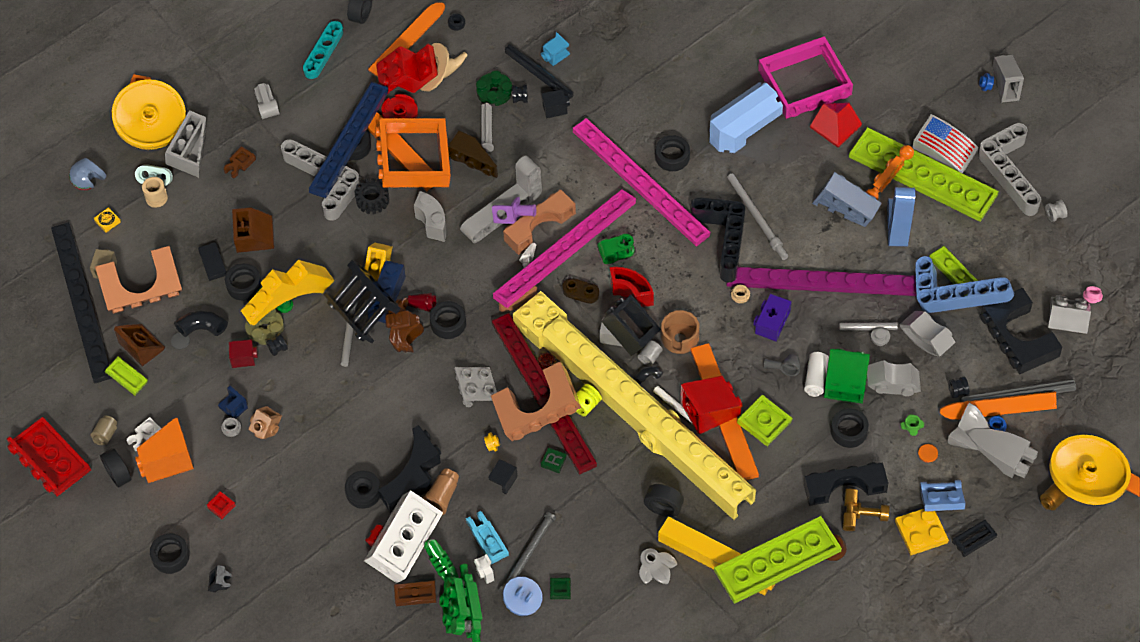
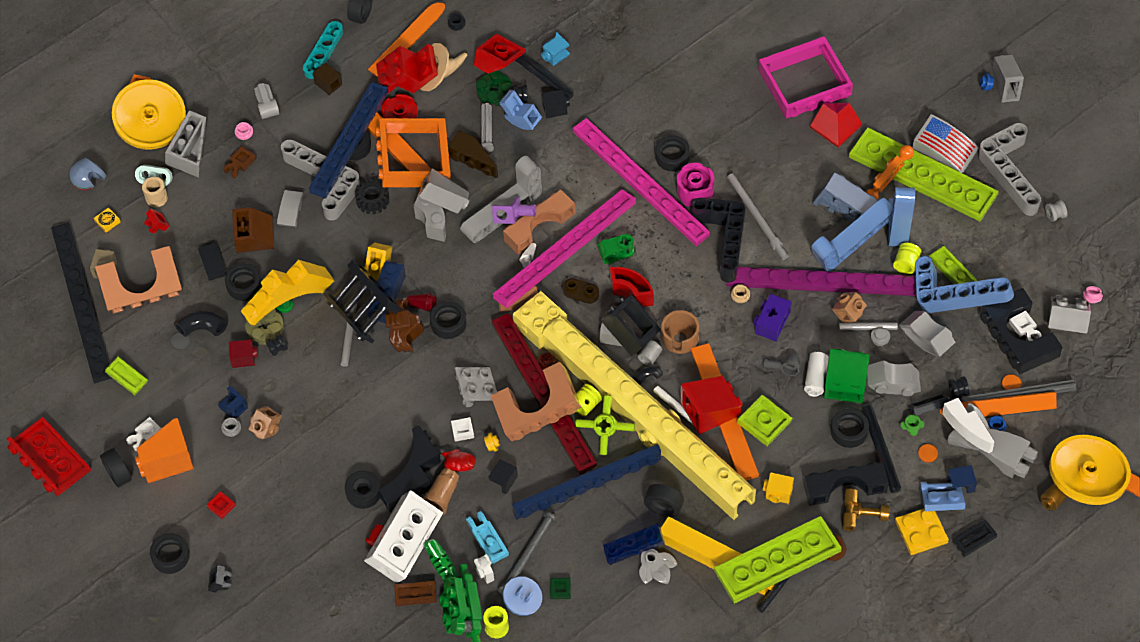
(104, 430): dark tan brick -> none
(138, 342): reddish brown slope -> none
(157, 221): none -> red tile
(243, 131): none -> bright pink plate
(290, 208): none -> light grey slope
(327, 78): none -> dark brown brick
(443, 192): none -> light grey slope
(459, 460): none -> red animal
(462, 429): none -> white plate
(496, 622): none -> neon yellow piece
(497, 54): none -> red slope
(519, 114): none -> medium blue brick
(553, 460): dark green tile -> none
(587, 481): none -> dark blue plate
(609, 431): none -> lime bar
(643, 541): none -> clear blue tile
(694, 182): none -> dark pink brick
(743, 117): light blue brick -> none
(771, 595): none -> black bar
(778, 488): none -> yellow brick
(834, 252): none -> medium blue beam
(849, 307): none -> medium nougat brick
(881, 449): none -> black axle
(906, 258): none -> neon yellow piece
(928, 404): none -> black tile
(962, 478): none -> dark blue panel
(968, 425): none -> white slope
(1011, 382): none -> orange piece
(1024, 325): none -> white plate

